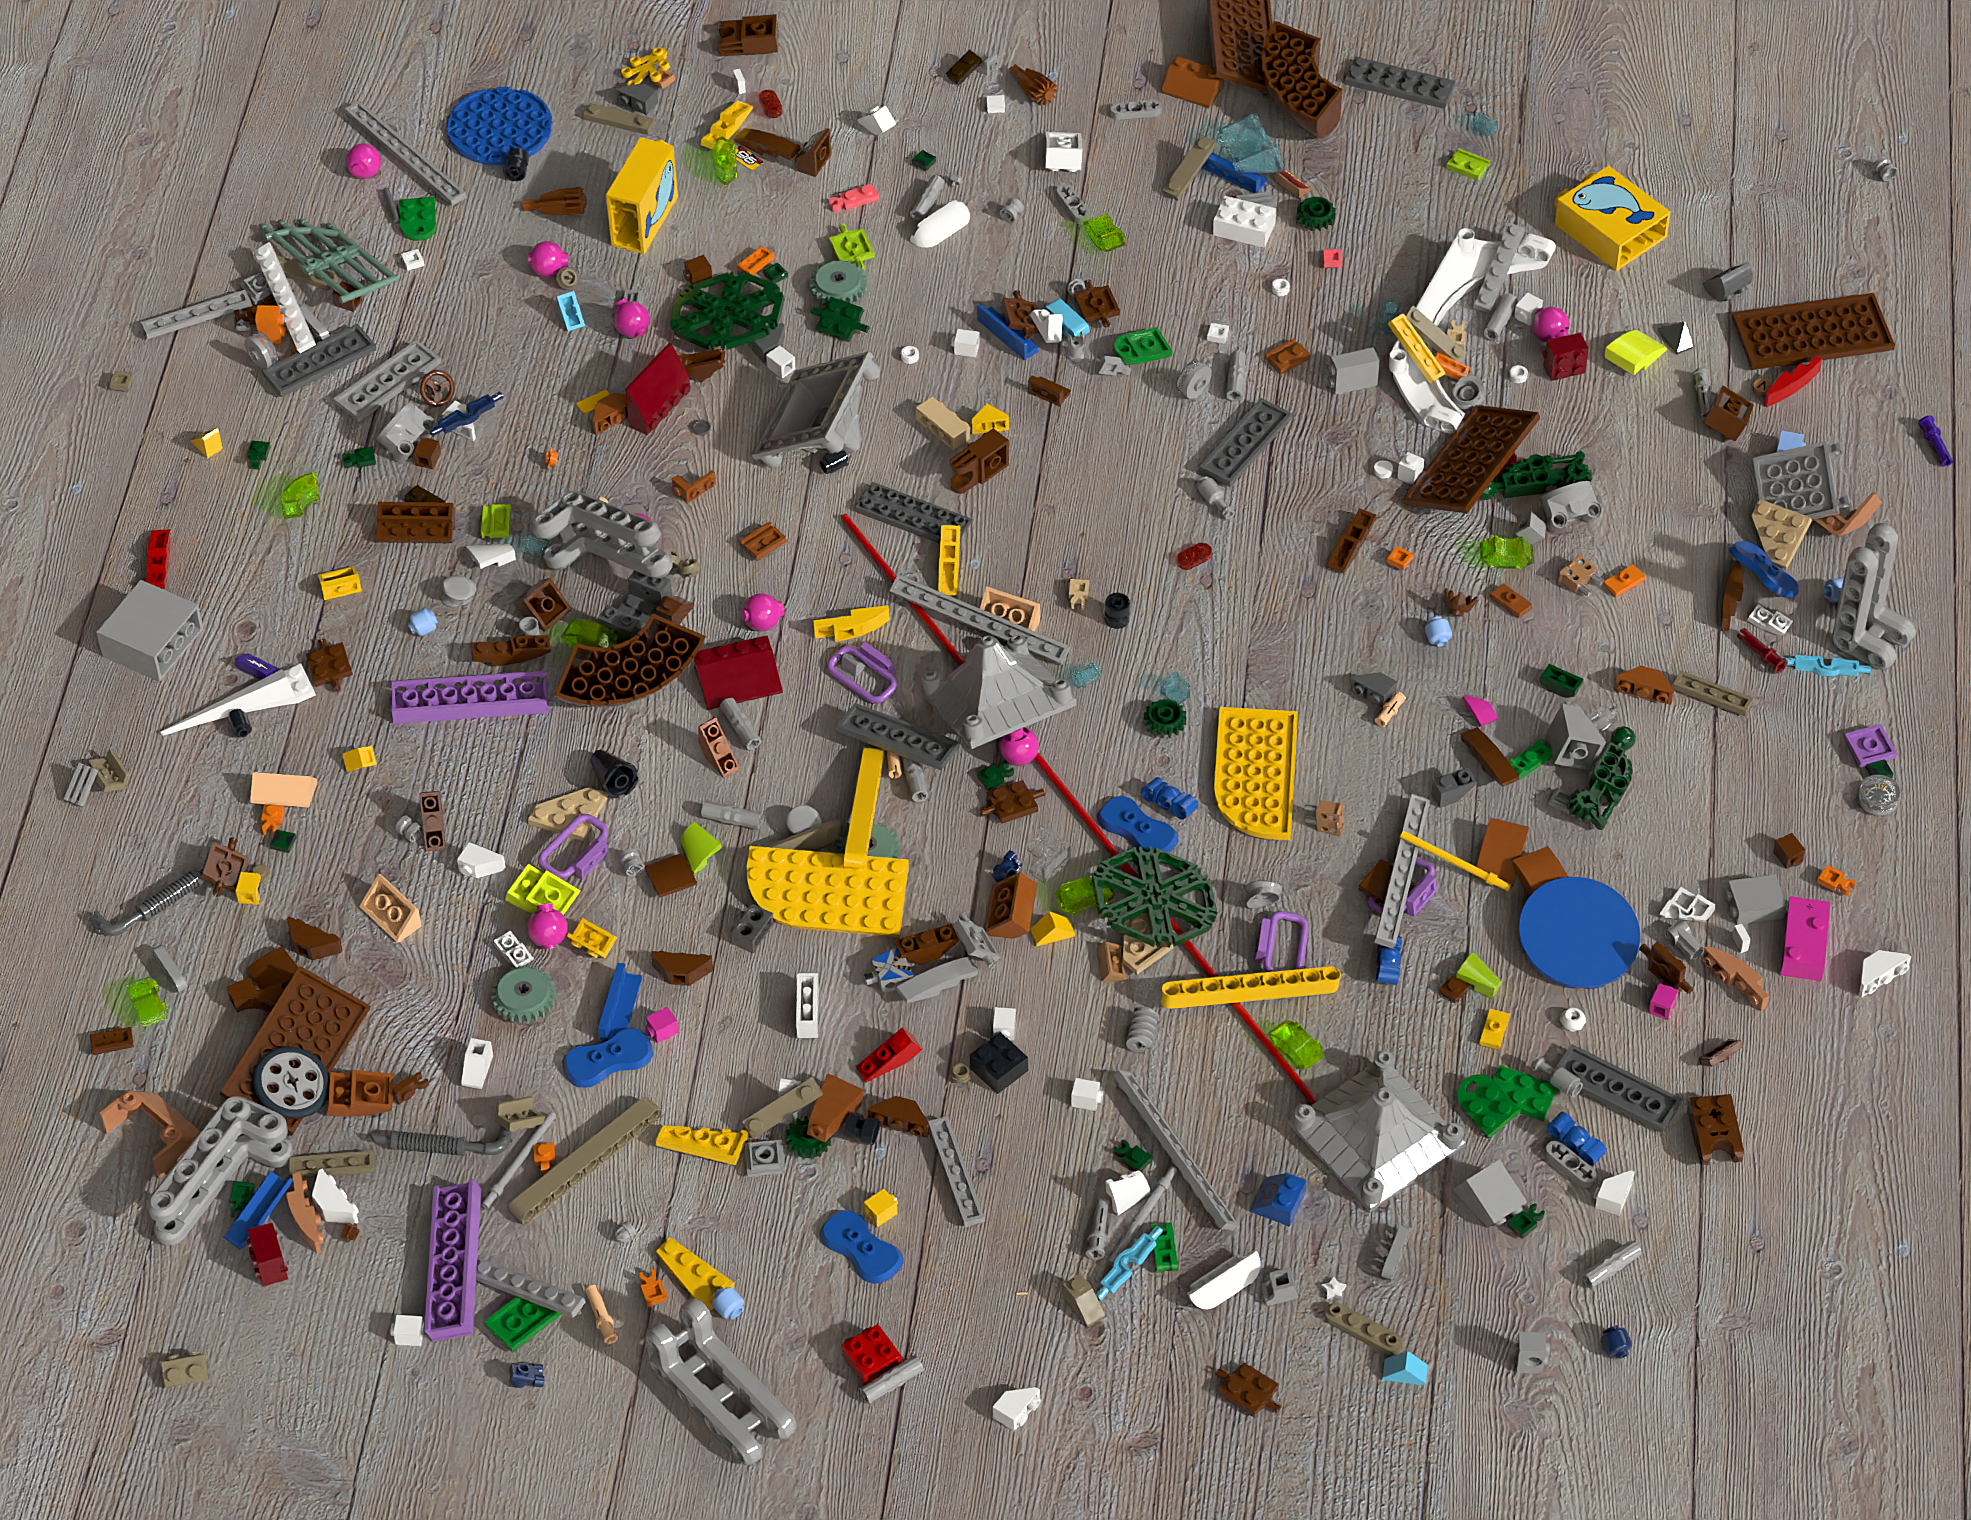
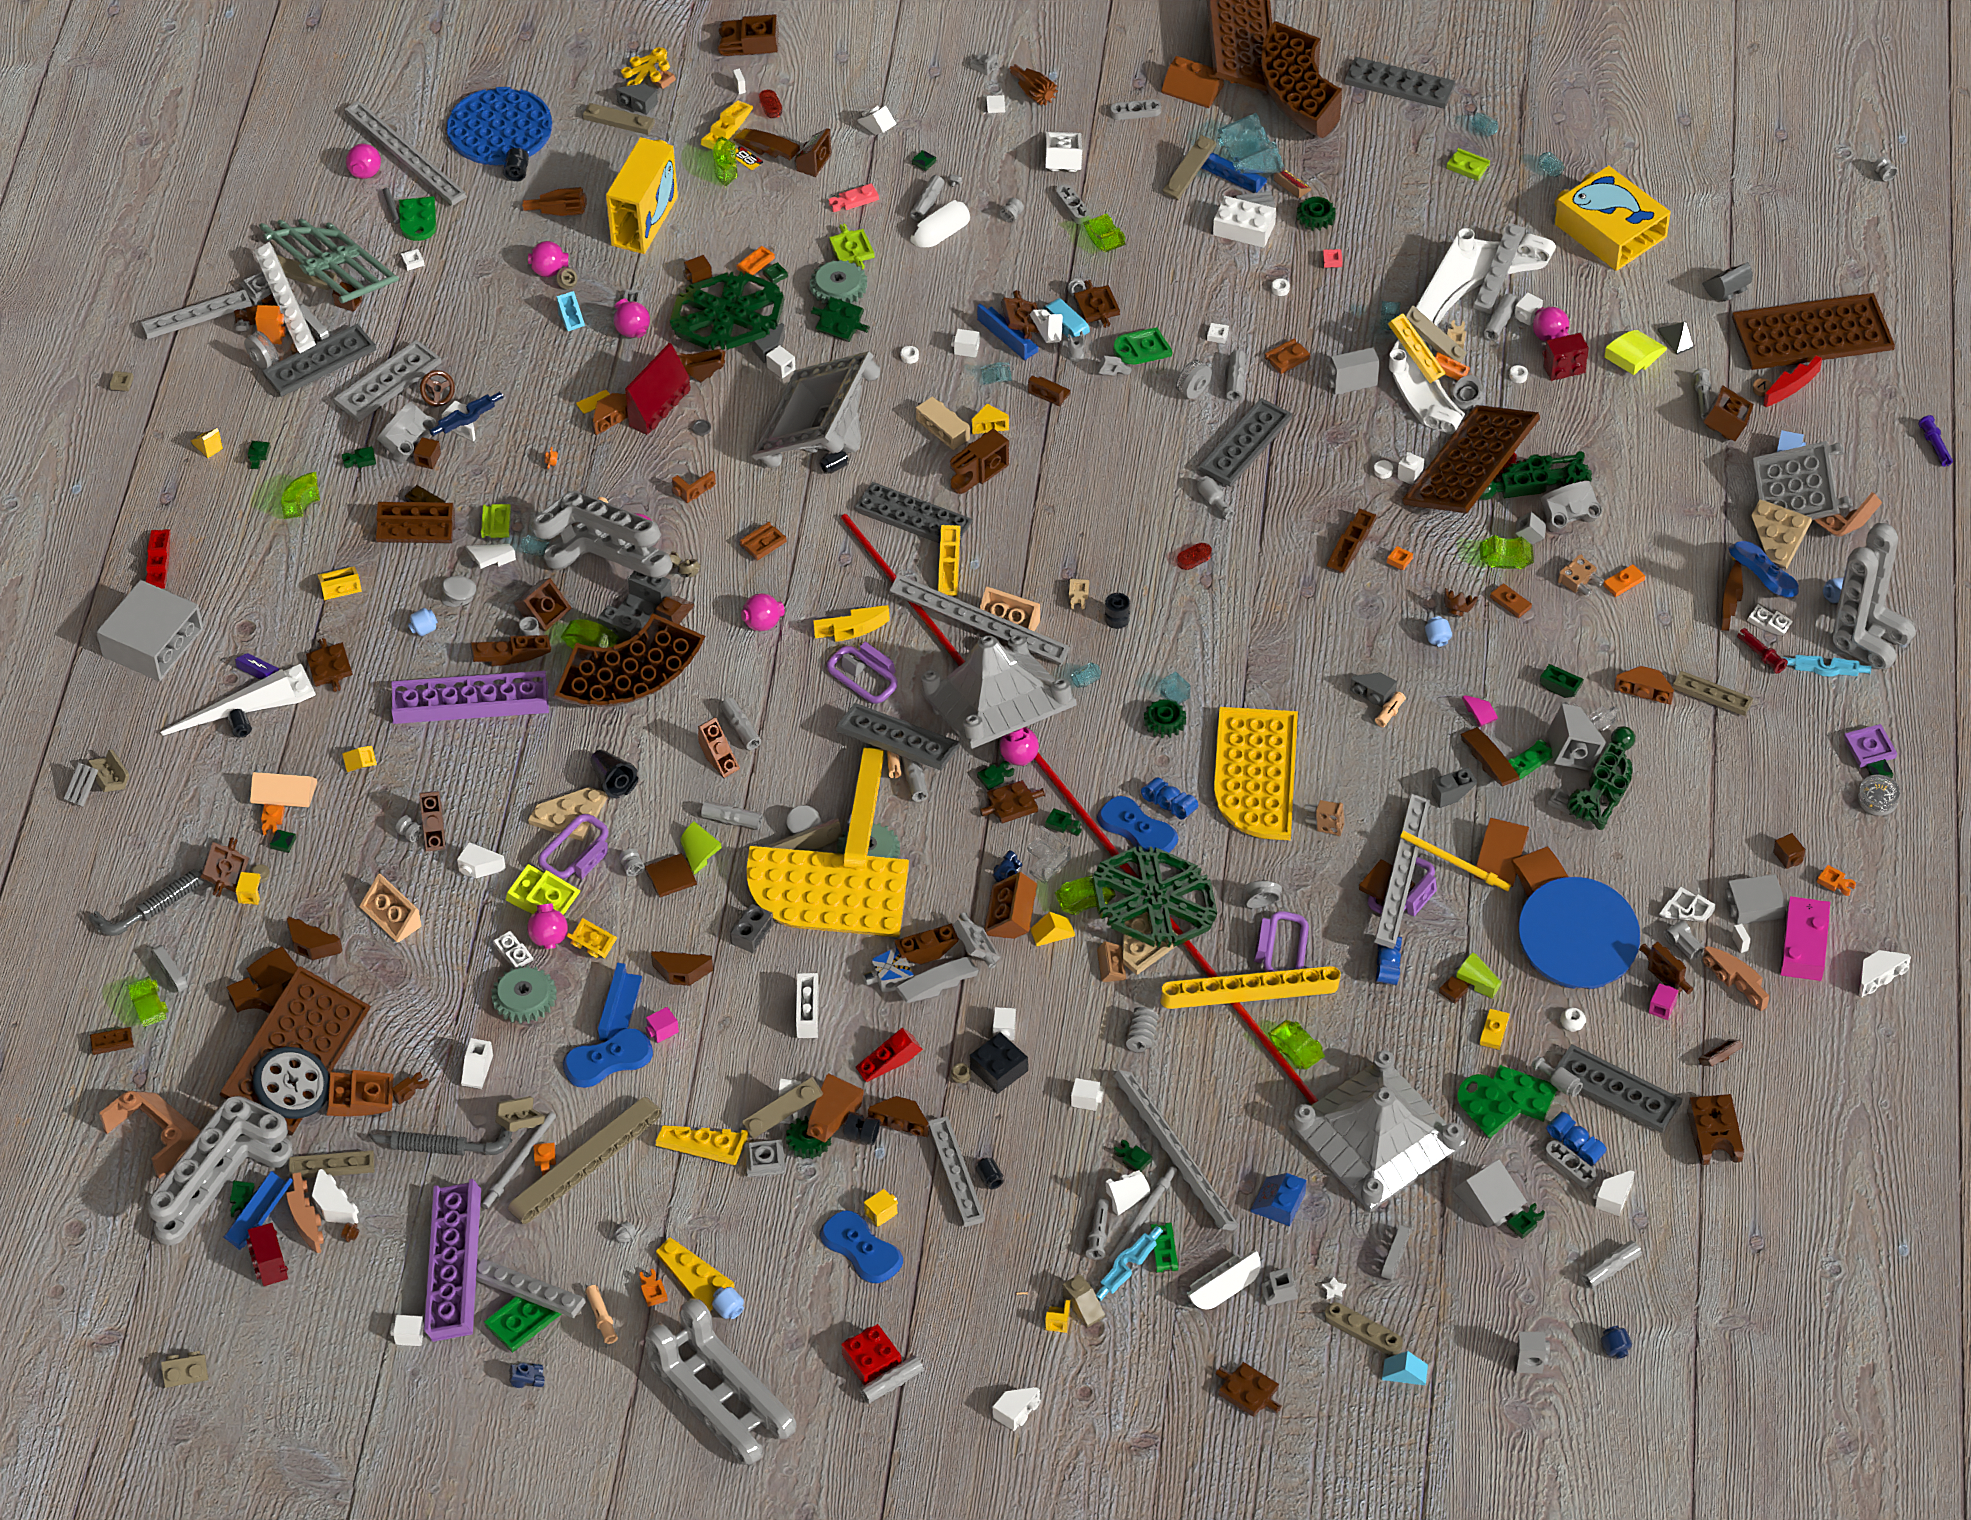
(737, 671): dark red slope -> none
(964, 67): dark brown plate -> none
(990, 1173): none -> black brick
(996, 373): none -> clear light blue panel
(1058, 1318): none -> yellow panel
(1061, 820): none -> dark green plate
(1551, 164): none -> clear light blue brick

